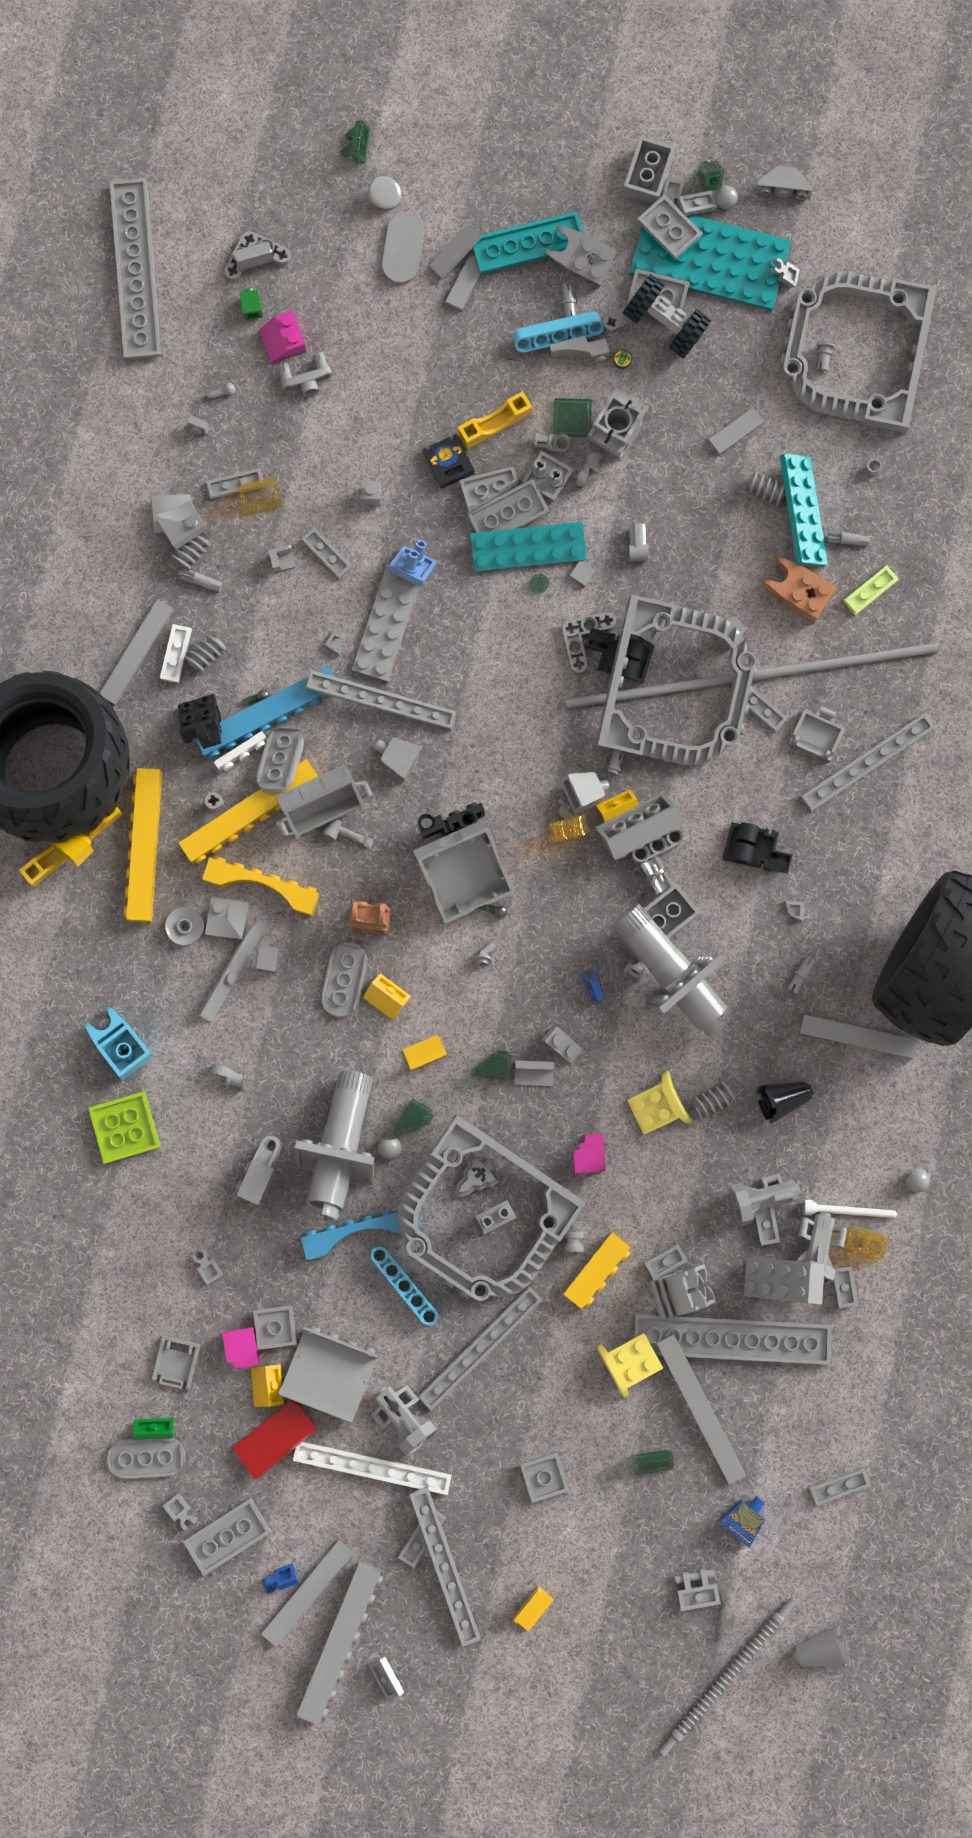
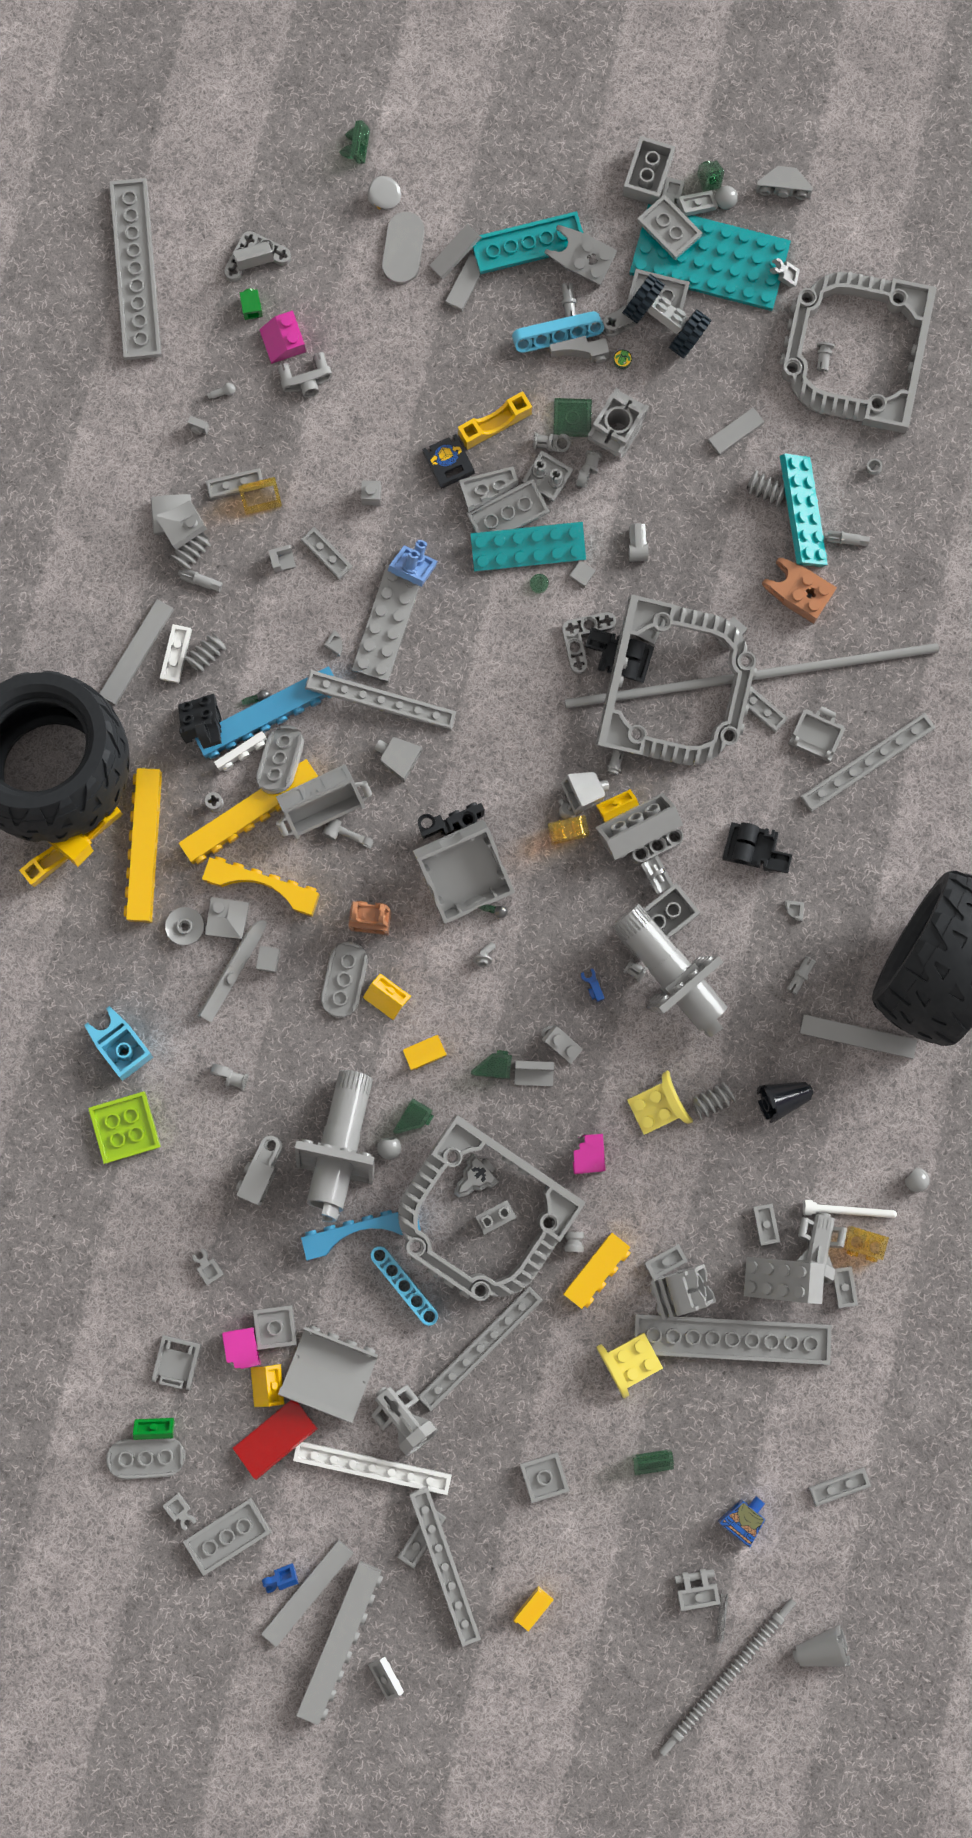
(701, 1408): light grey tile -> none
(750, 1201): light grey piece -> none
(870, 590): yellowish green tile -> none

